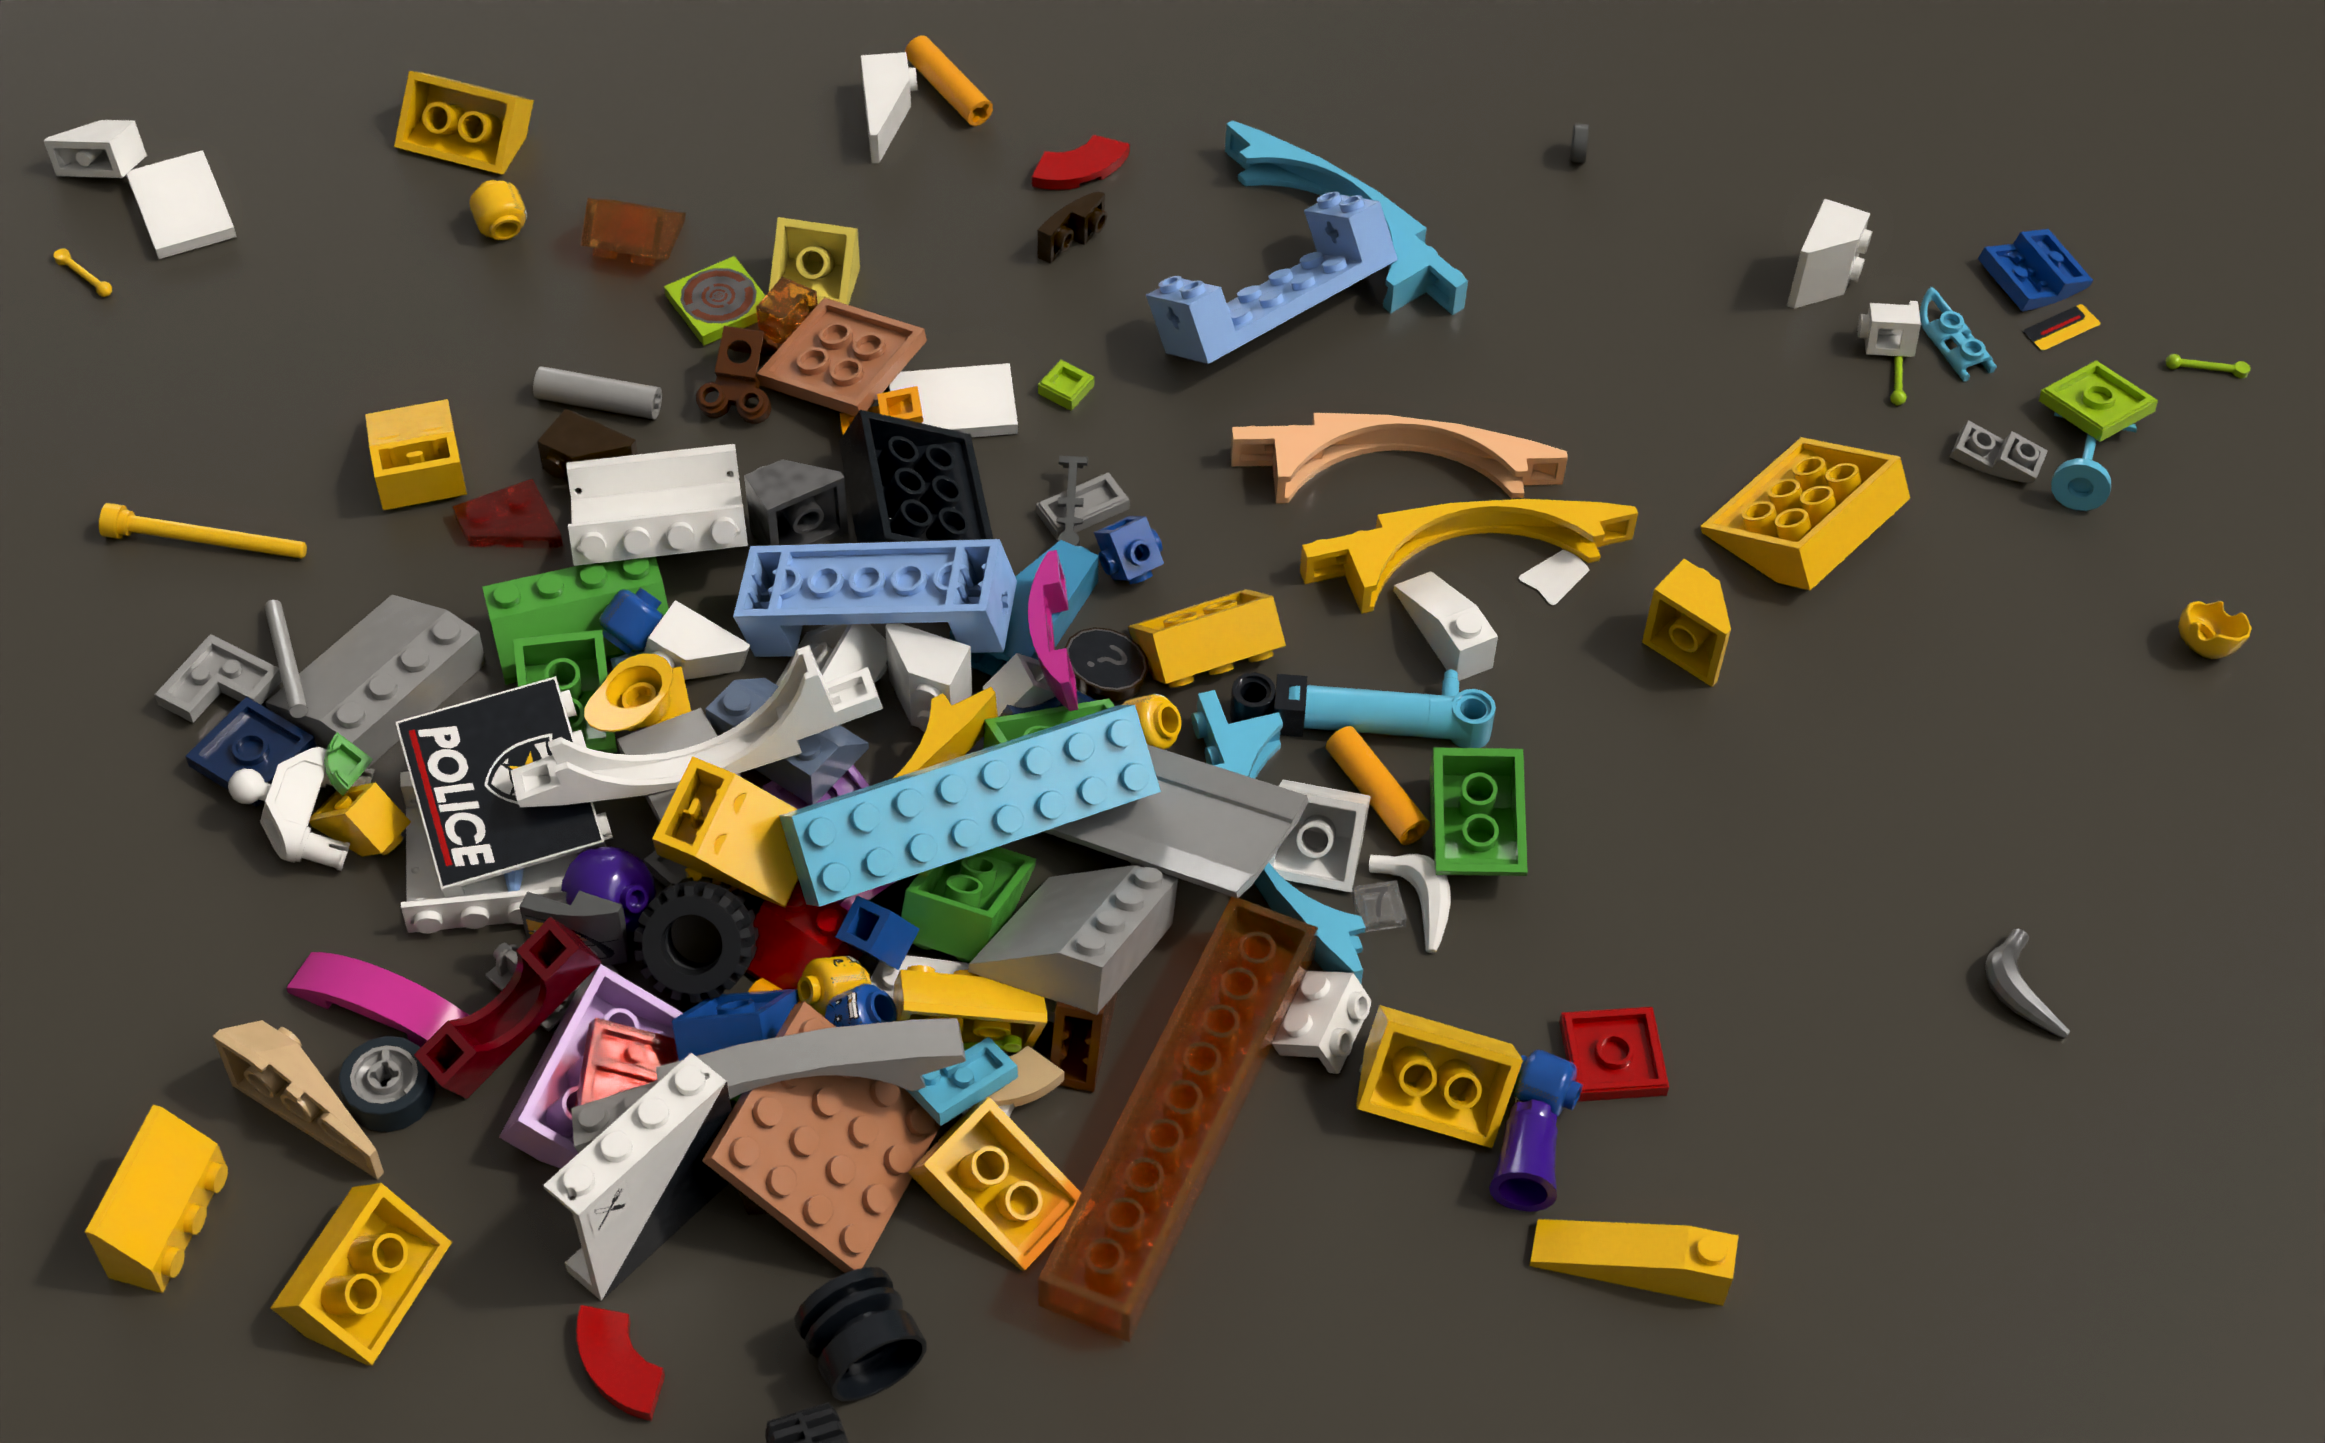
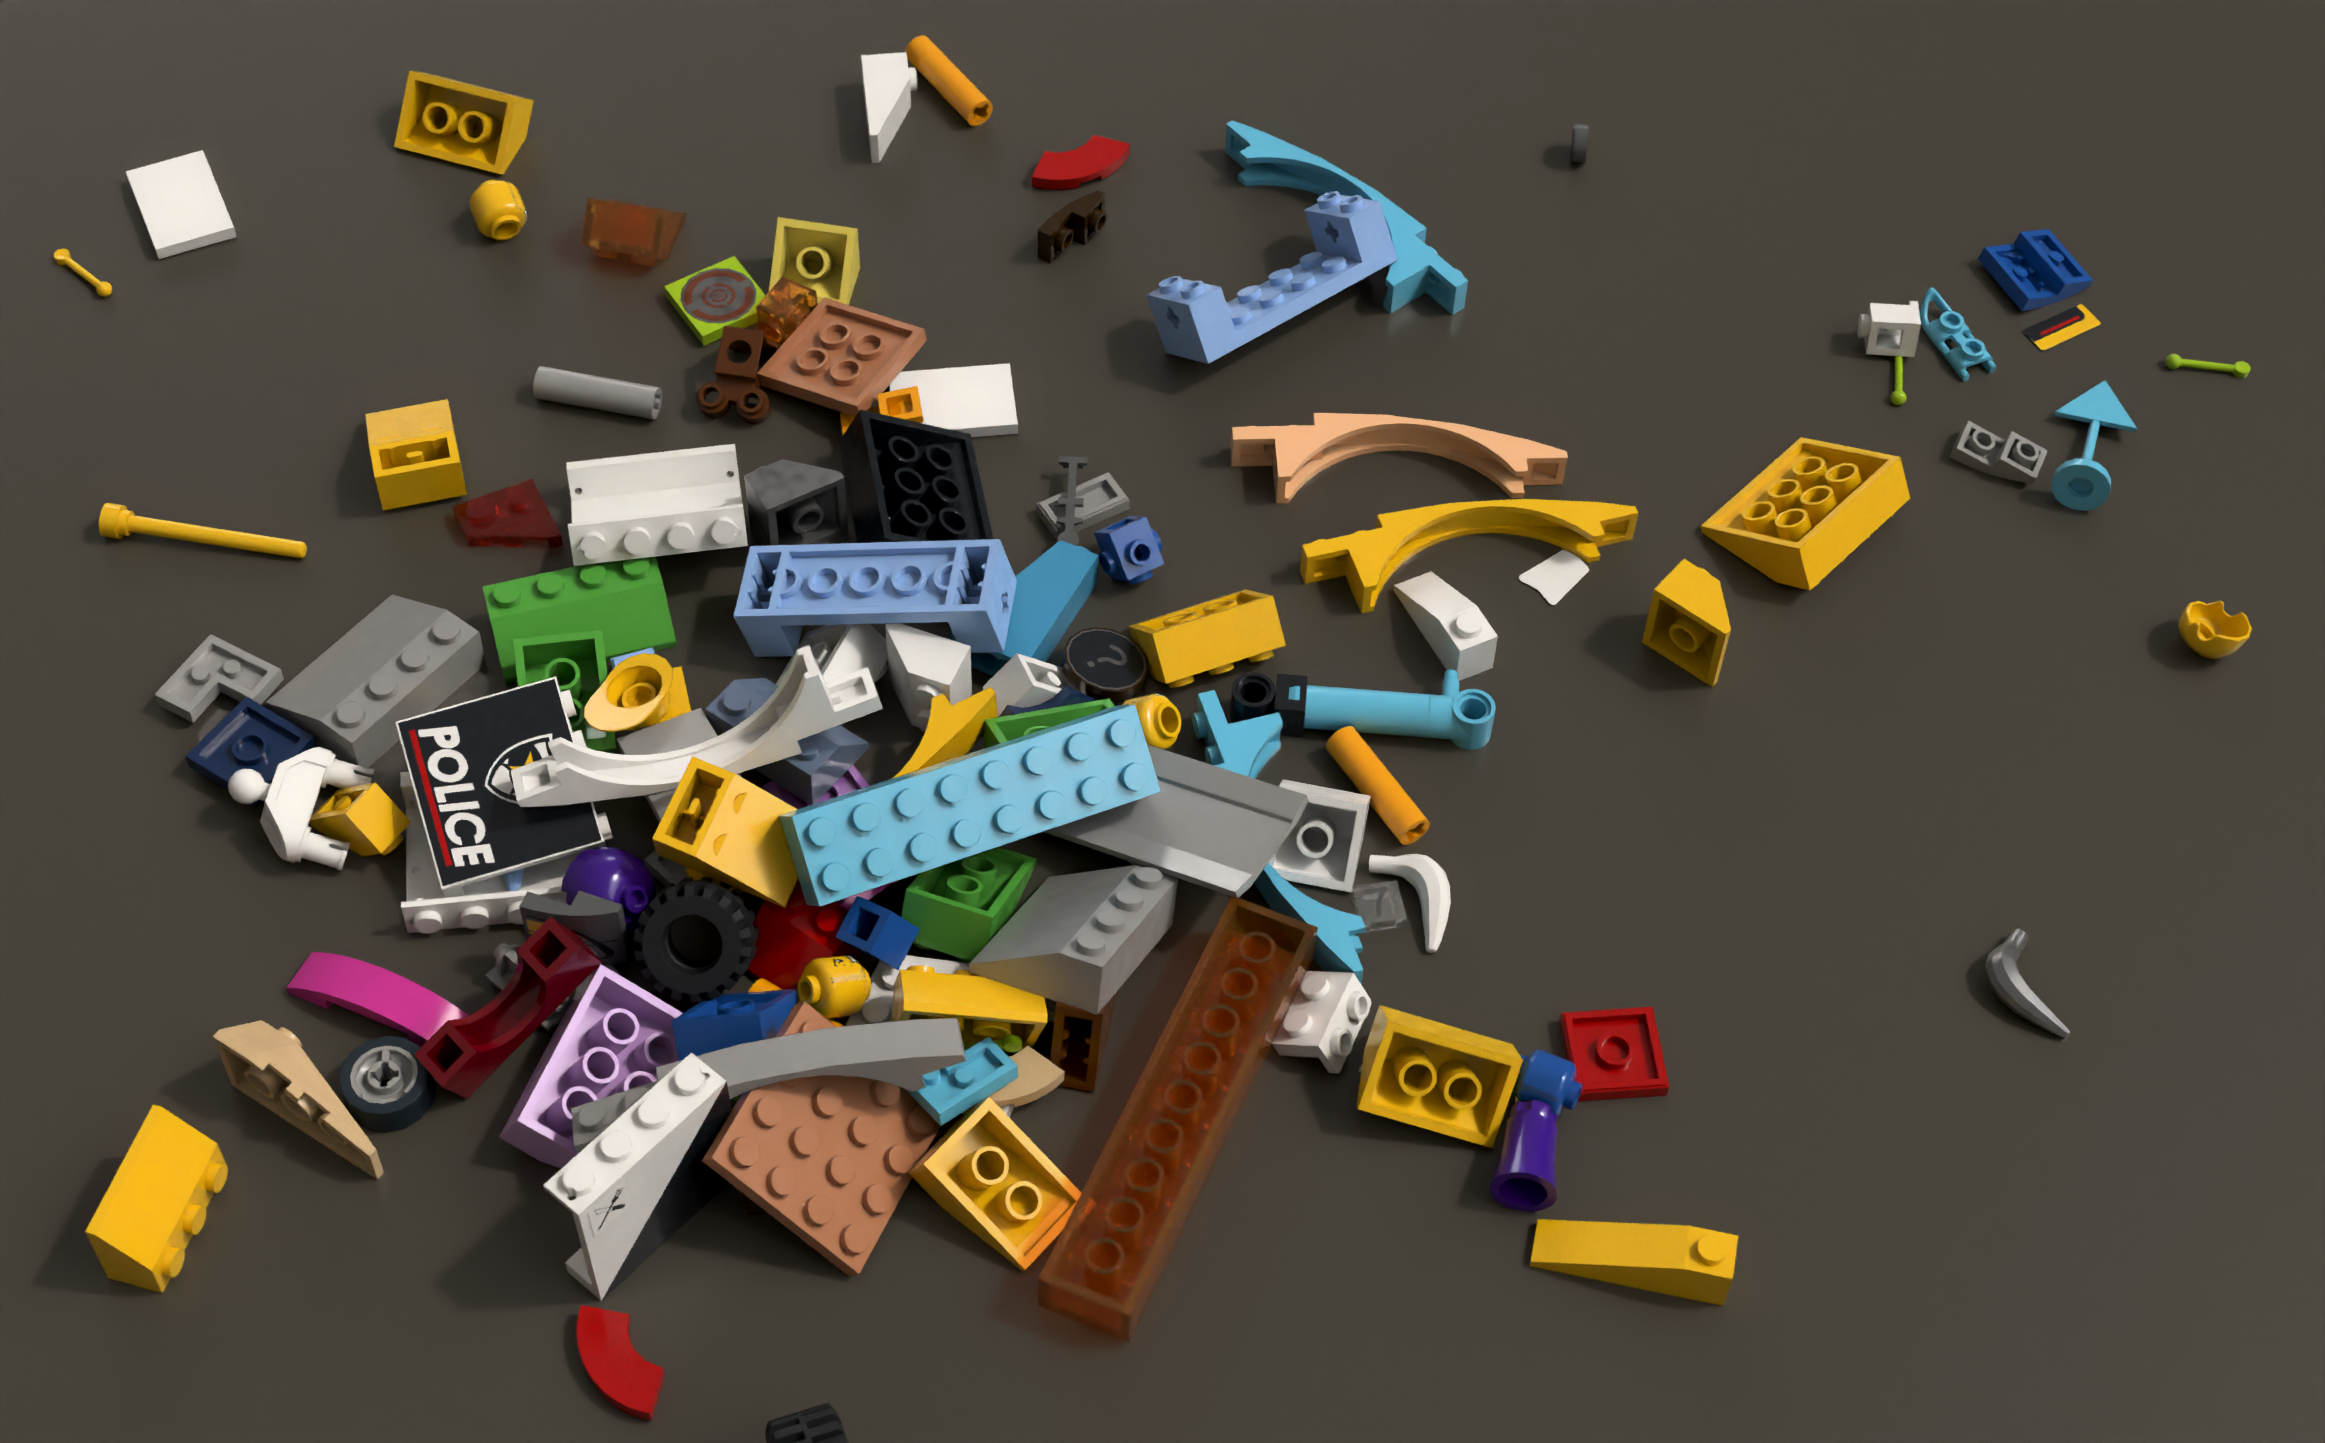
(96, 149): white slope -> none
(286, 659): light grey bar -> none
(344, 763): bright green tile -> none
(362, 1273): yellow slope -> none
(580, 439): dark brown slope -> none
(620, 1059): clear red wing -> none
(630, 619): blue head -> none
(696, 644): white slope -> none
(860, 1334): black wheel -> none
(861, 1006): blue head -> none
(1047, 597): dark pink slope -> none
(1066, 385): lime tile -> none
(1478, 811): bright green slope -> none
(1830, 254): white slope -> none
(2098, 400): lime tile -> none

